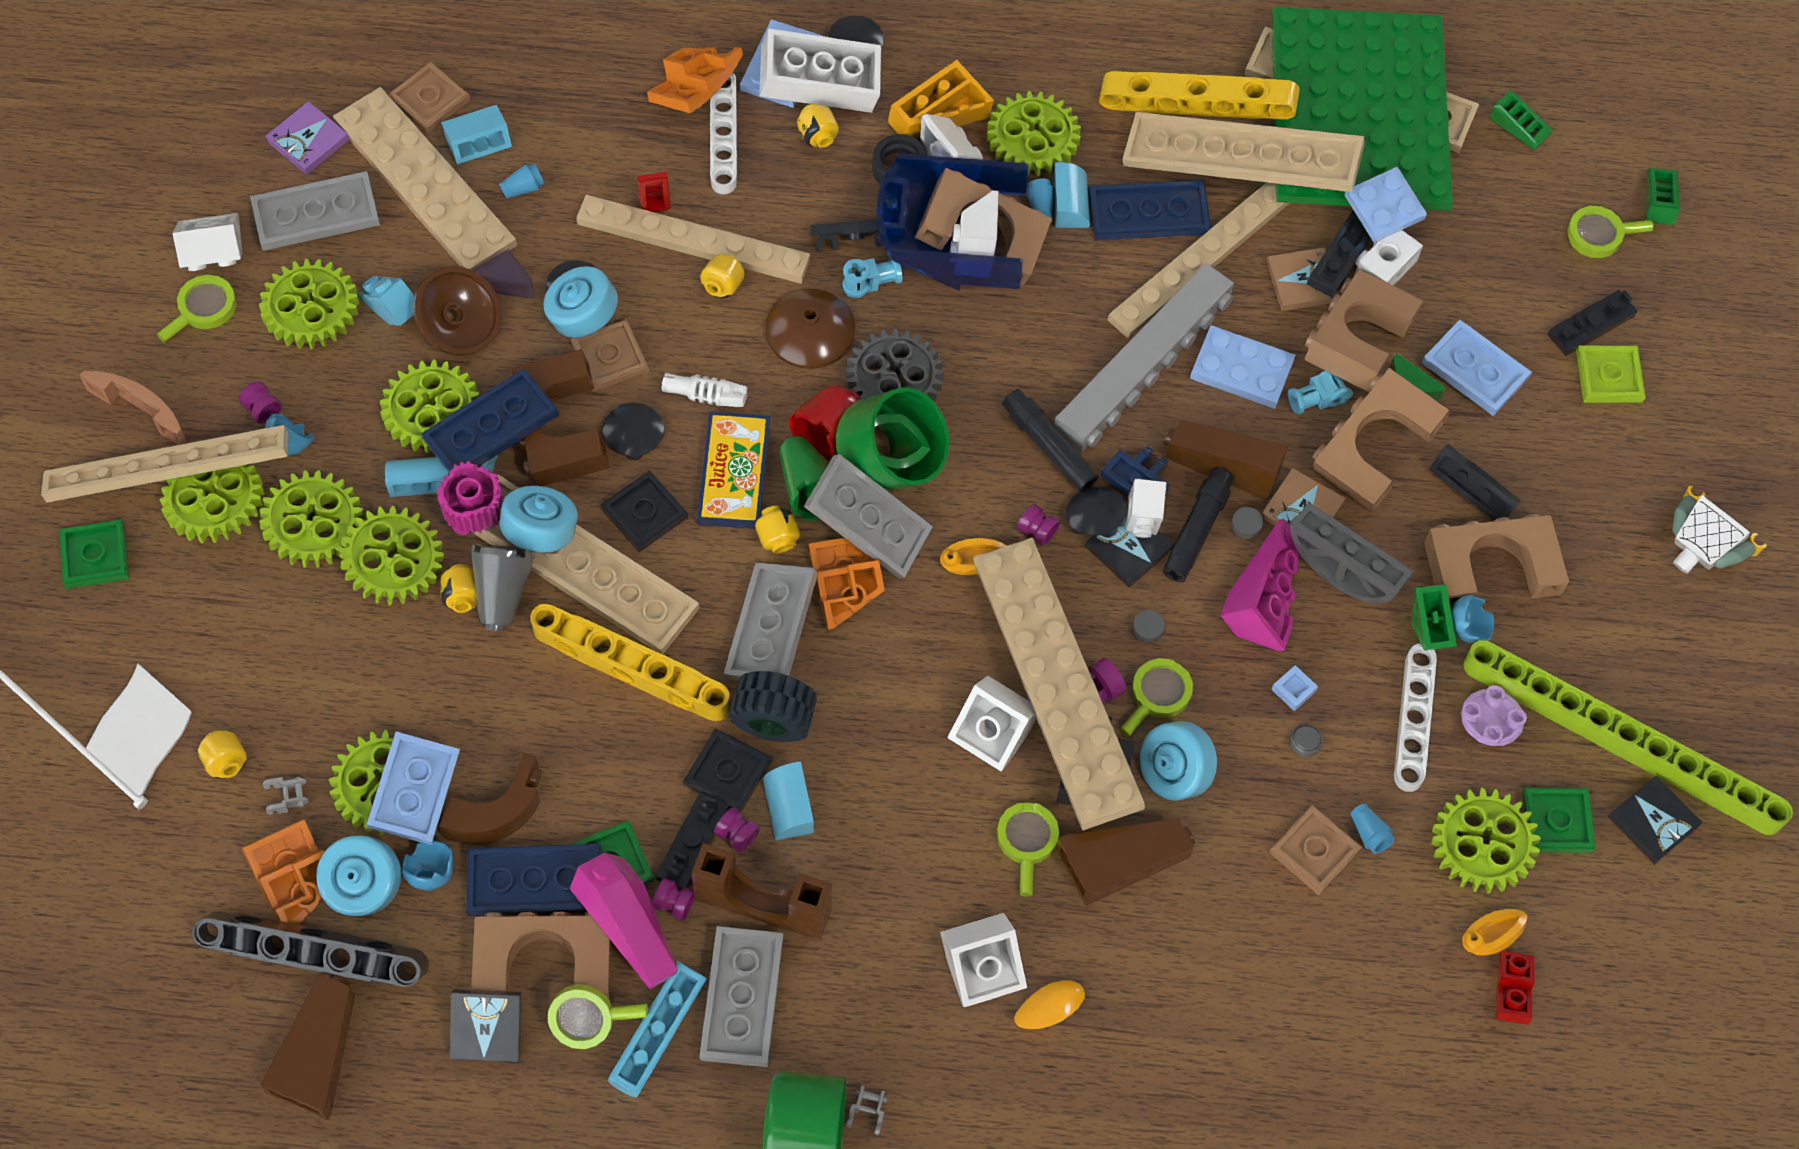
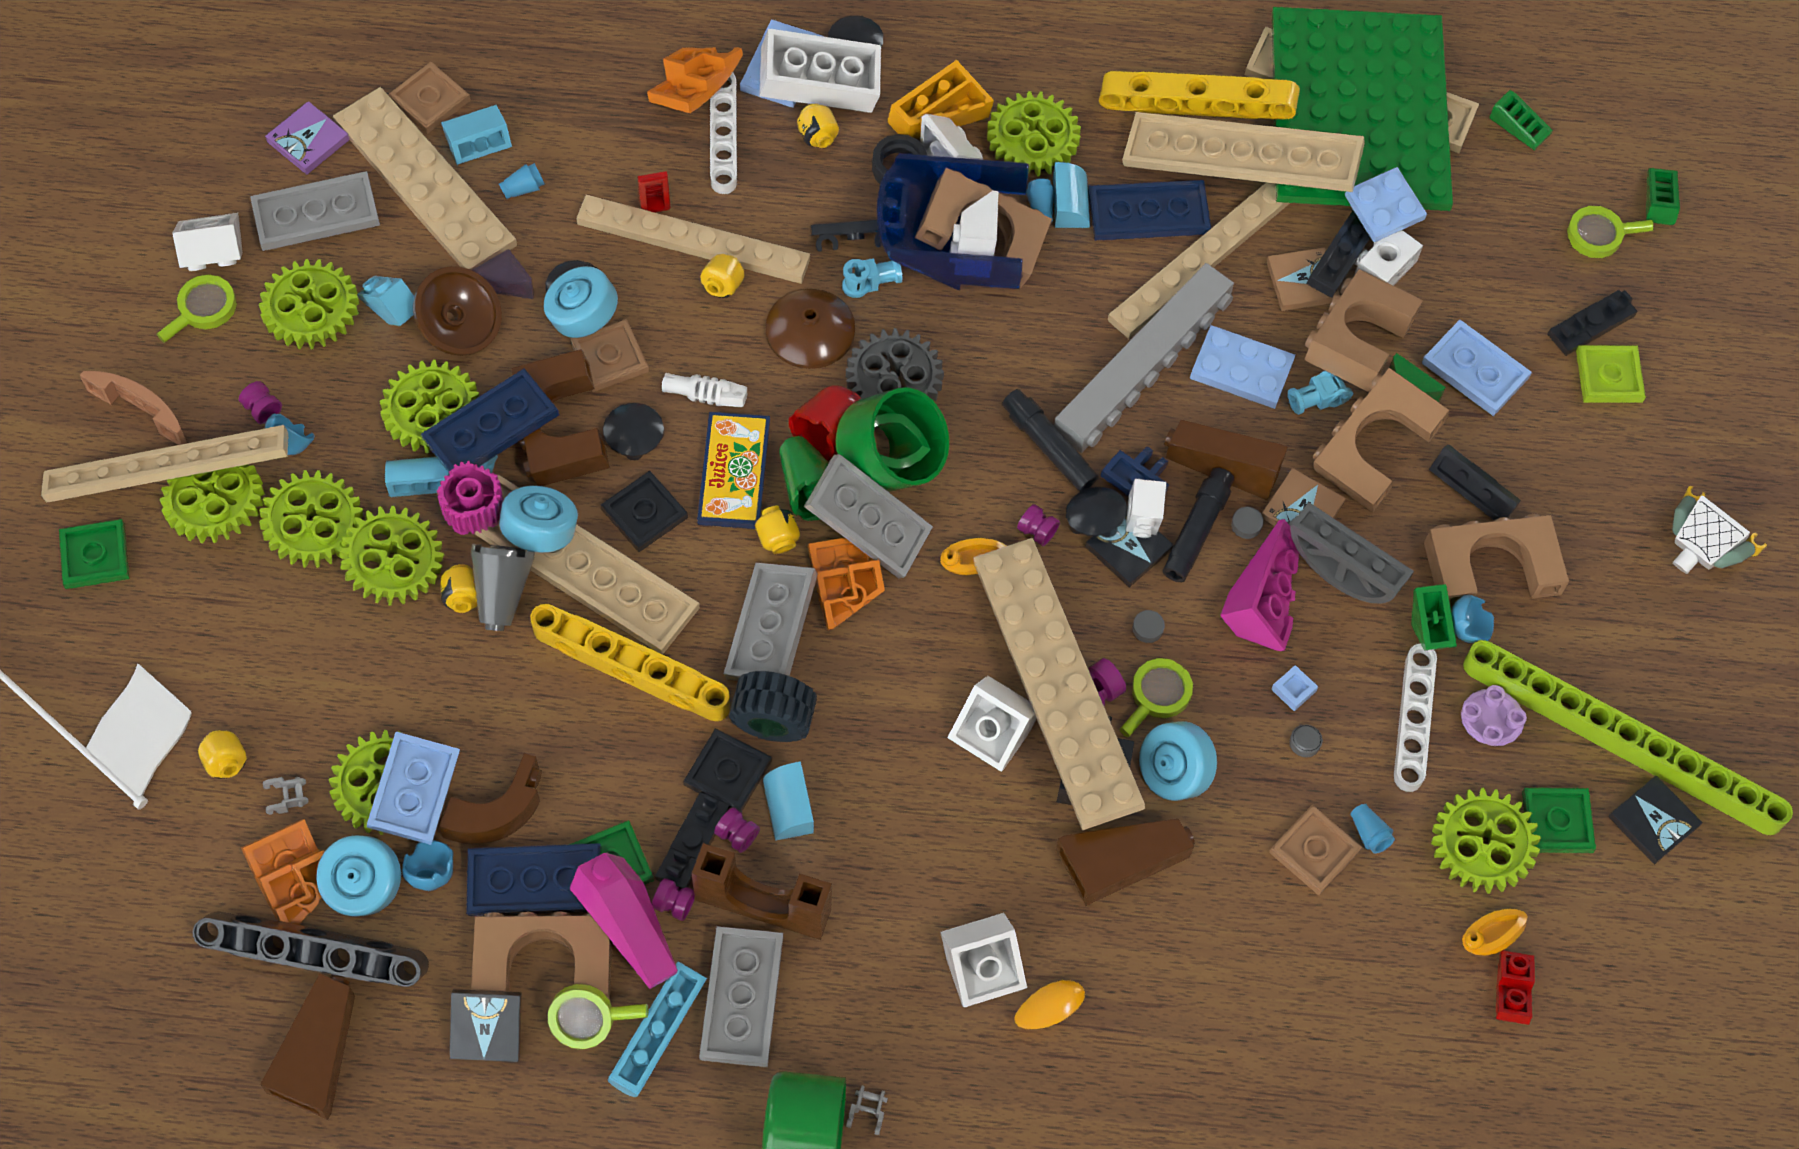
(1027, 836): lime piece -> none

